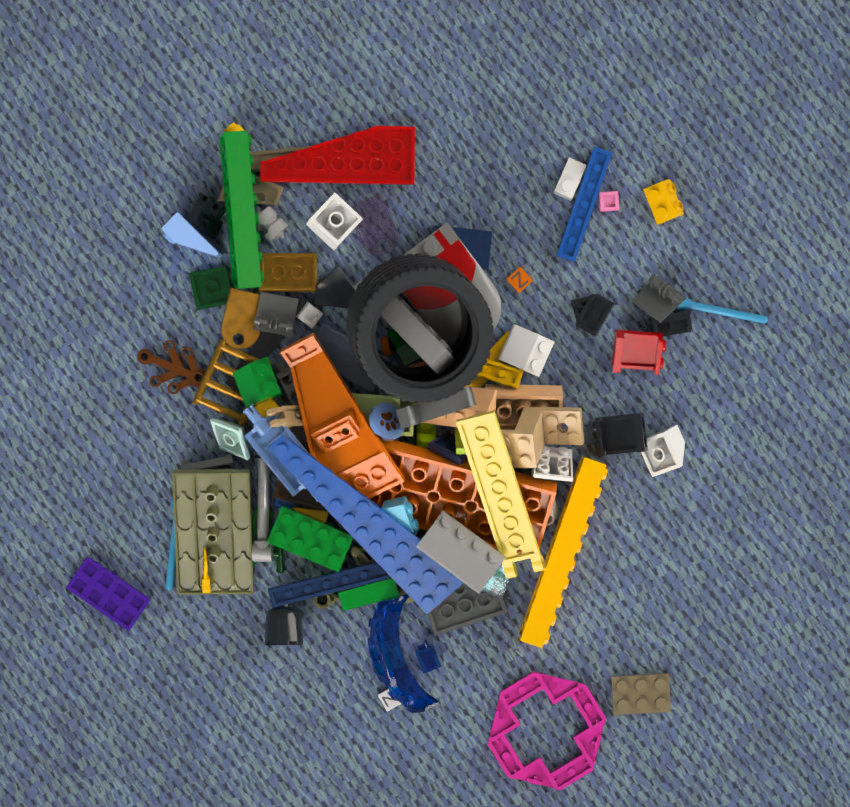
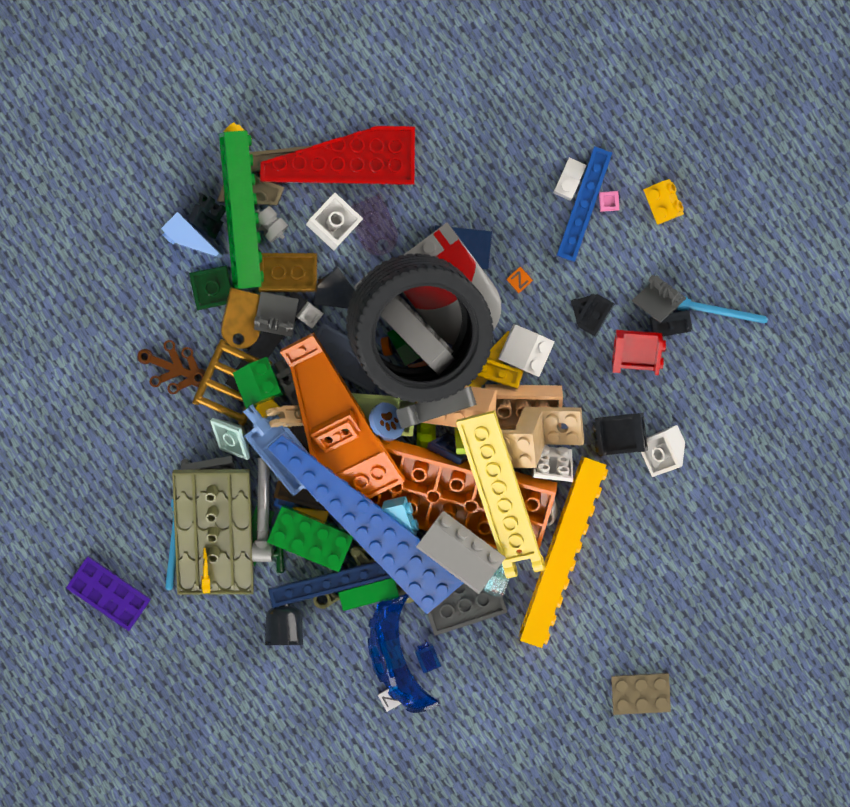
(536, 770): dark pink plate -> none

